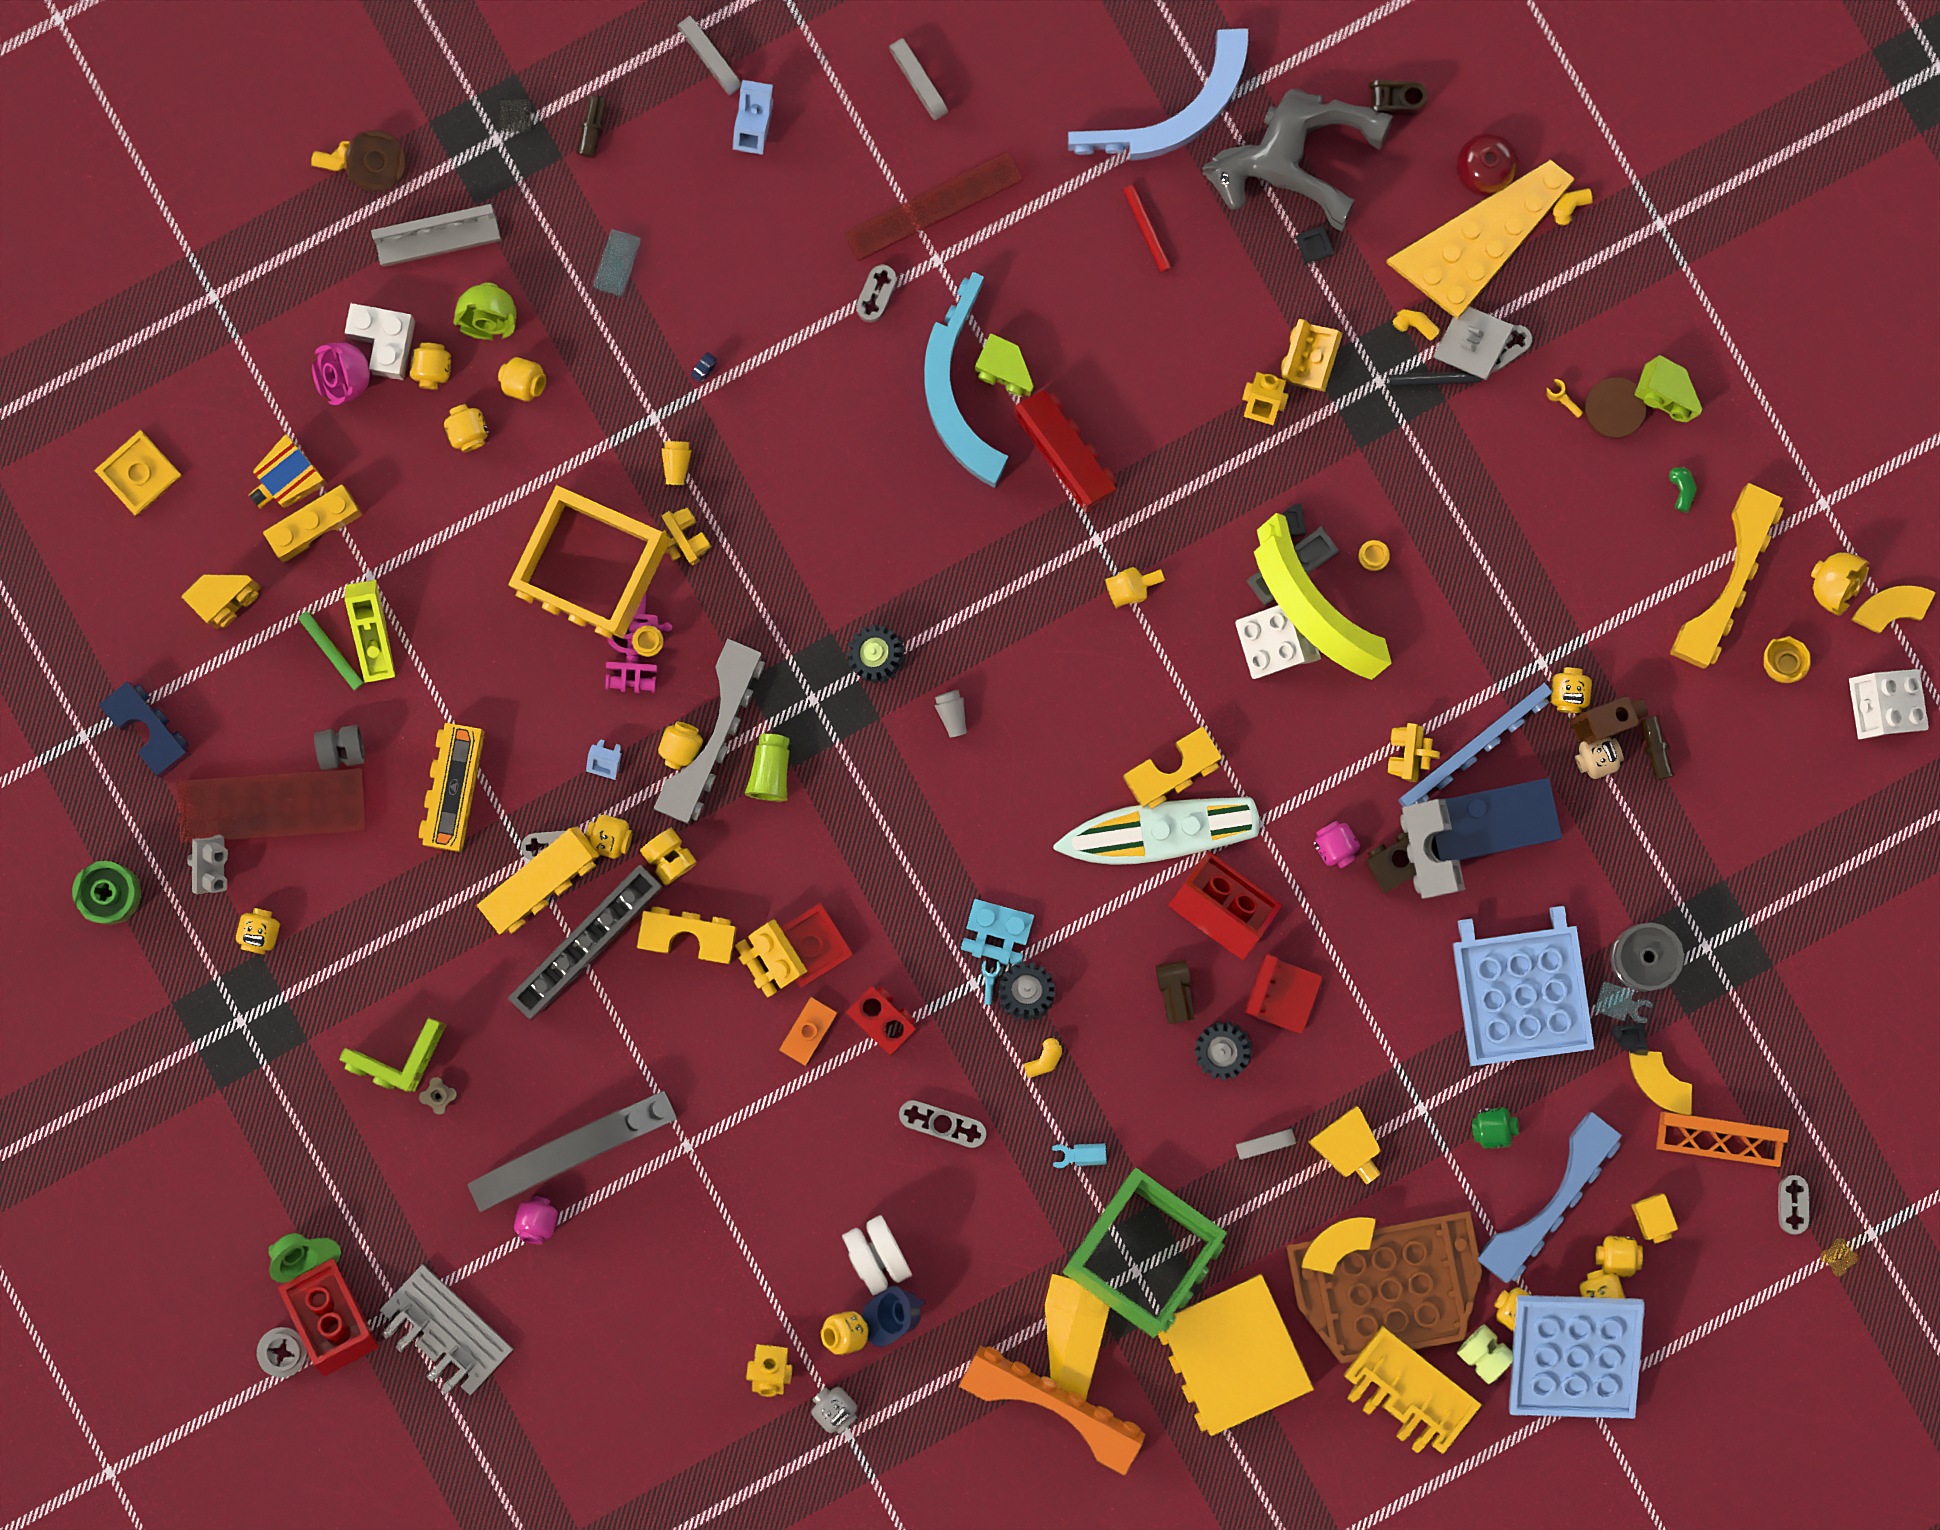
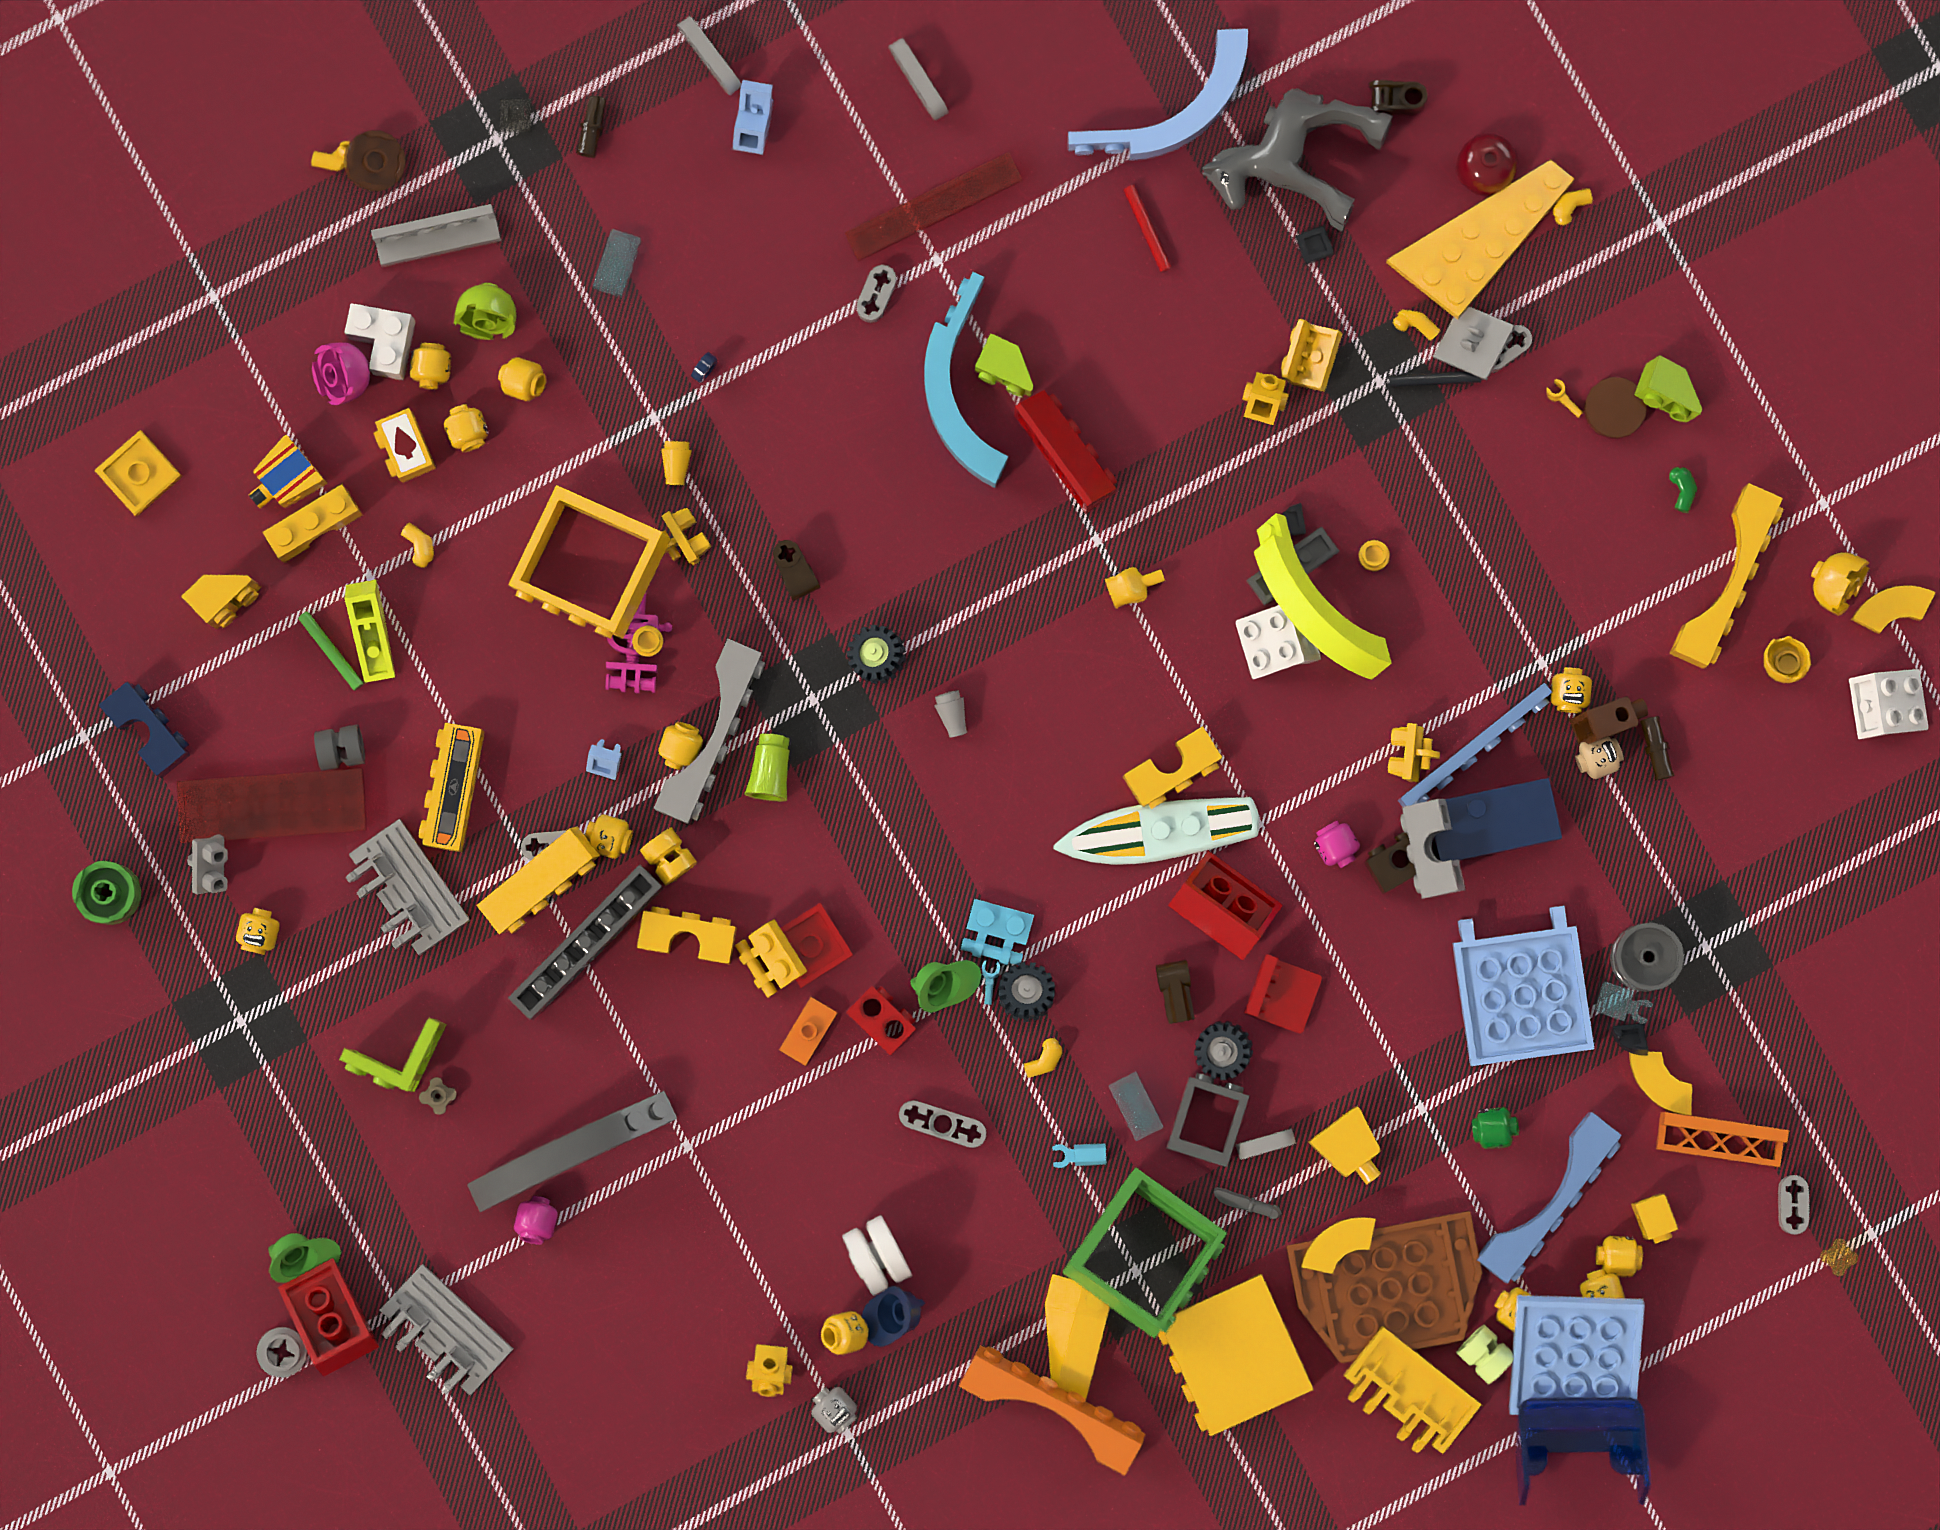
(404, 445): none -> brick
(411, 886): none -> light grey hinge
(422, 545): none -> yellow arm
(796, 574): none -> dark brown piece
(945, 985): none -> bright green piece
(1135, 1106): none -> clear light blue plate
(1206, 1083): none -> dark grey window
(1245, 1203): none -> dark grey piece
(1582, 1426): none -> clear blue windscreen

